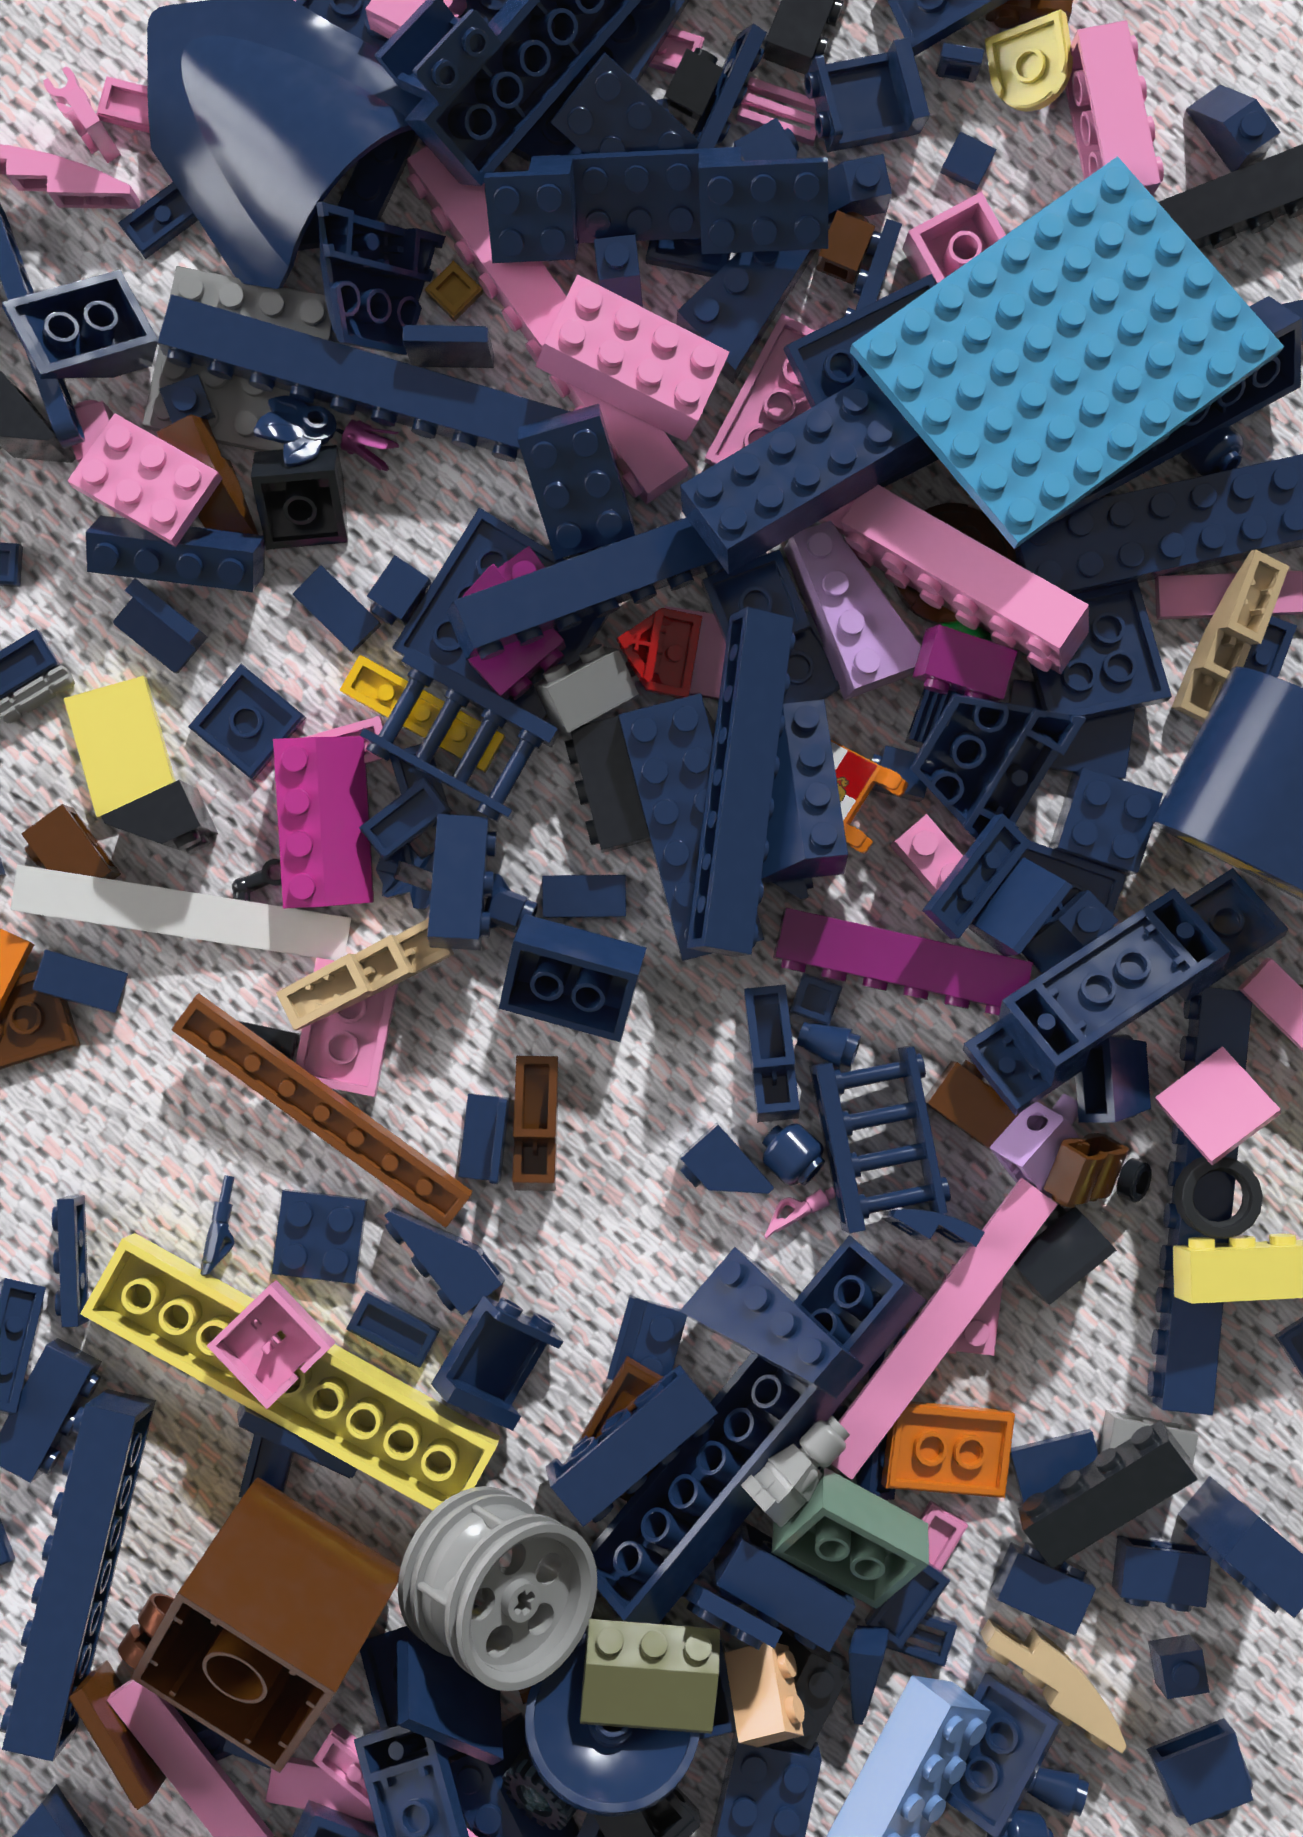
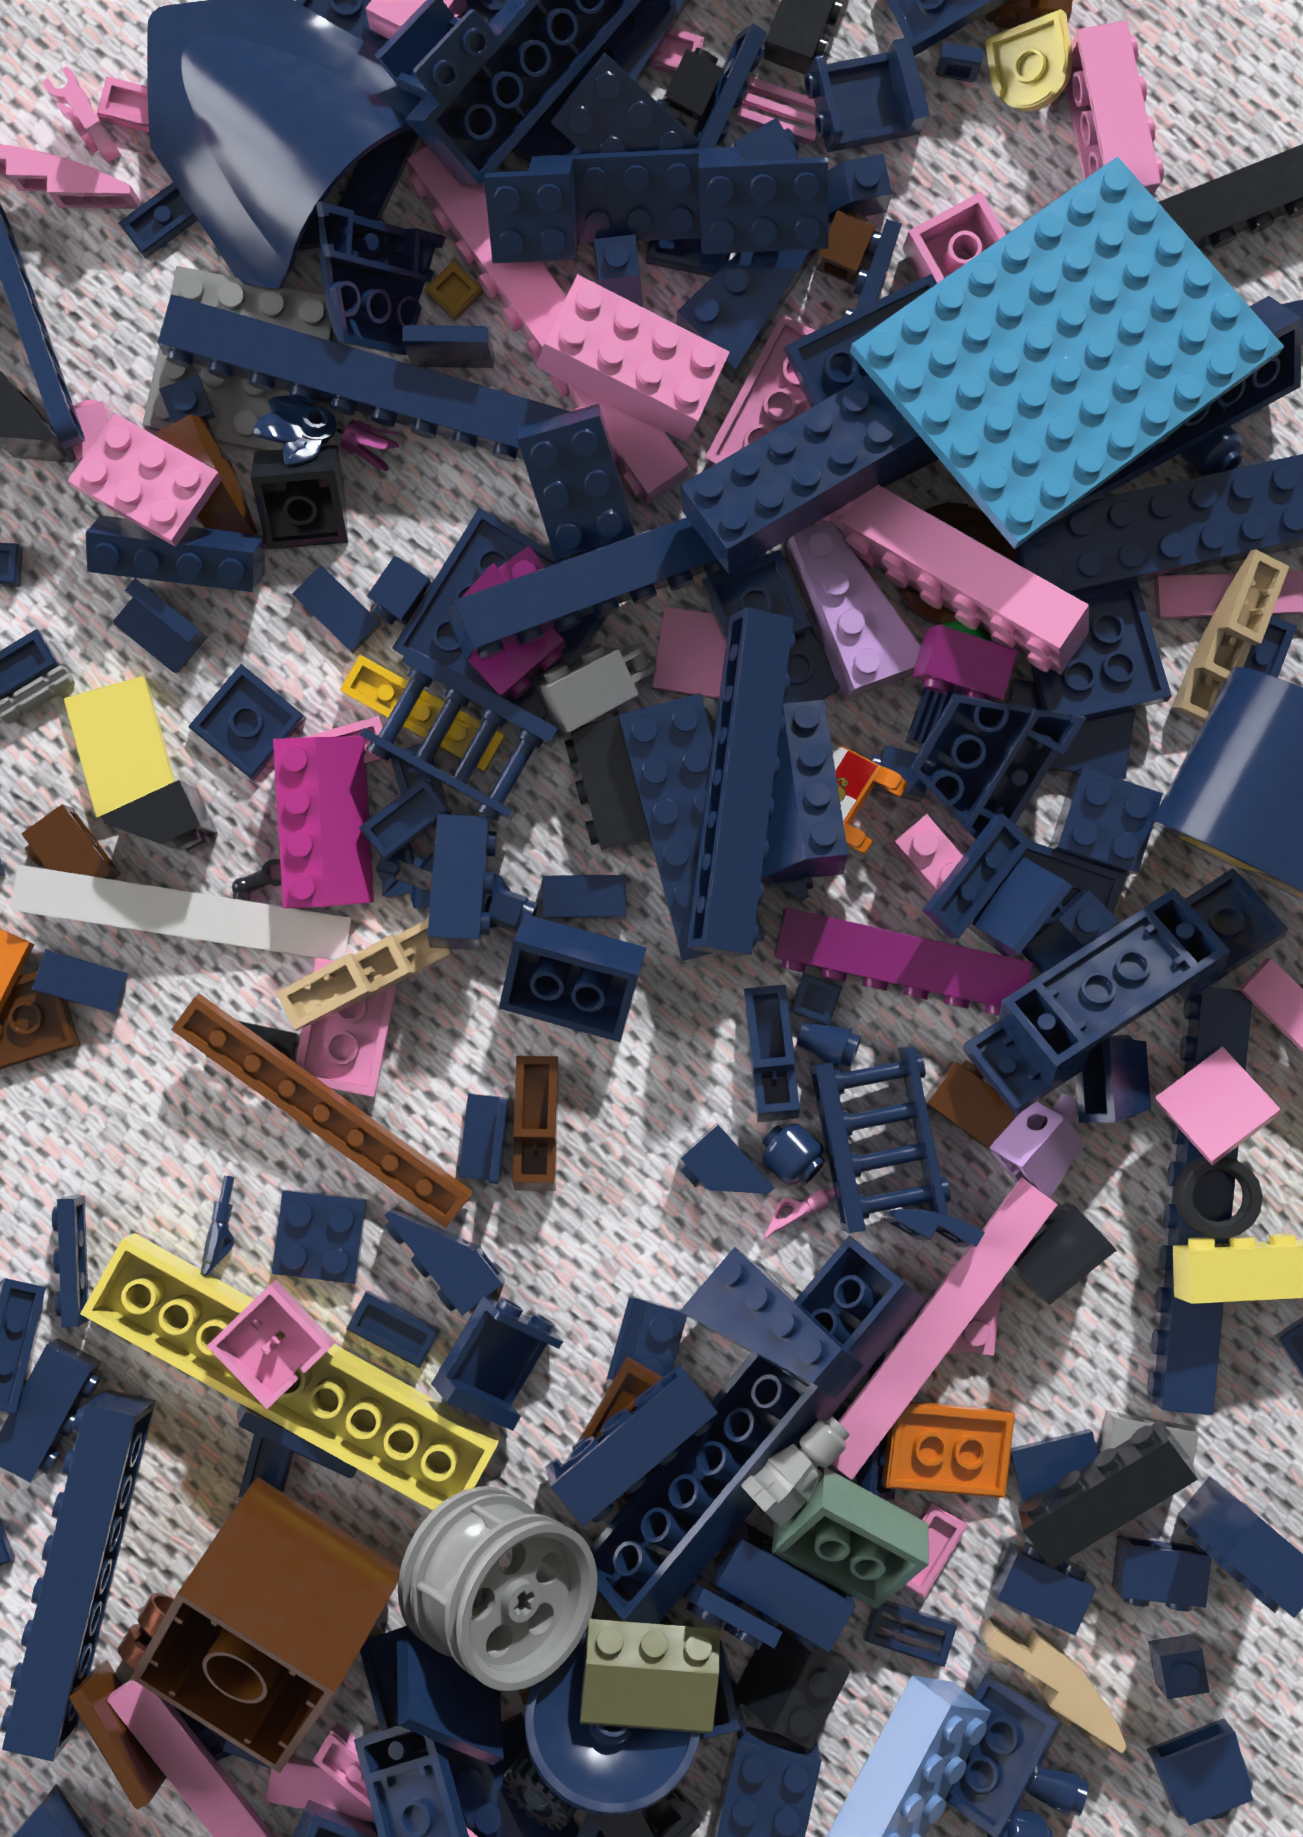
(84, 329): dark blue slope -> none
(663, 651): red slope -> none
(764, 1694): light nougat brick -> none
(865, 1662): dark blue slope -> none
(909, 1605): dark blue tile -> none
(968, 161): dark blue tile -> none
(1085, 1169): reddish brown brick -> none
(1134, 1180): black tile -> none
(1234, 126): dark blue slope -> none

